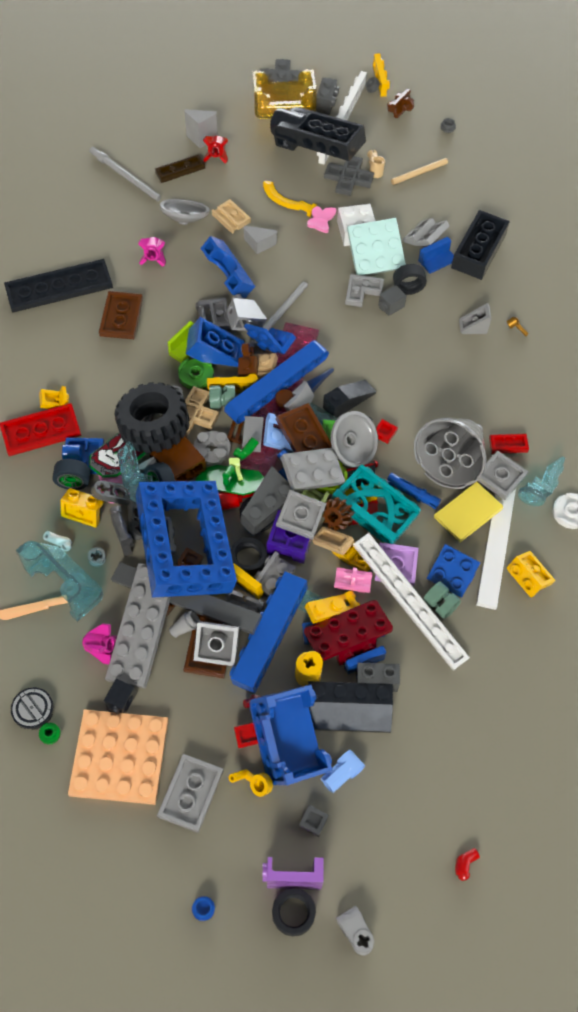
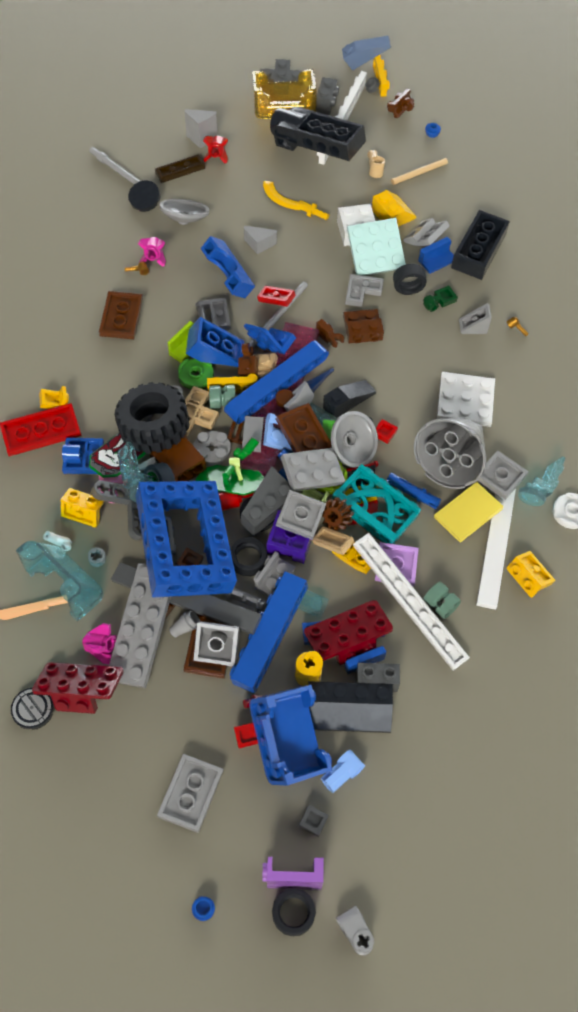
(52, 738): green plate -> none
(58, 285): black plate -> none
(71, 474): black wheel -> none
(77, 685): none -> dark red bracket
(118, 757): light nougat plate -> none
(120, 697): black brick -> none
(121, 530): flat silver plate -> none
(142, 268): none -> pearl gold hand
(144, 195): none -> black tile
(231, 216): tan plate -> none
(244, 312): light grey torso -> none
(248, 582): yellow tile -> none
(256, 781): yellow plate -> none
(276, 296): none -> red plate
(321, 218): bright pink animal -> none
(327, 334): none -> reddish brown plate
(329, 607): yellow plate -> none
(349, 175): dark grey plate -> none
(353, 580): bright pink hips -> none
(363, 326): none -> reddish brown plate
(364, 50): none -> sand blue slope
(389, 205): none -> yellow slope
(392, 300): dark grey brick -> none
(432, 130): none -> blue plate
(443, 296): none -> dark green plate
(448, 125): dark grey plate -> none
(454, 570): blue plate -> none
(463, 863): red arm -> none
(466, 398): none -> white plate
(509, 443): red plate -> none

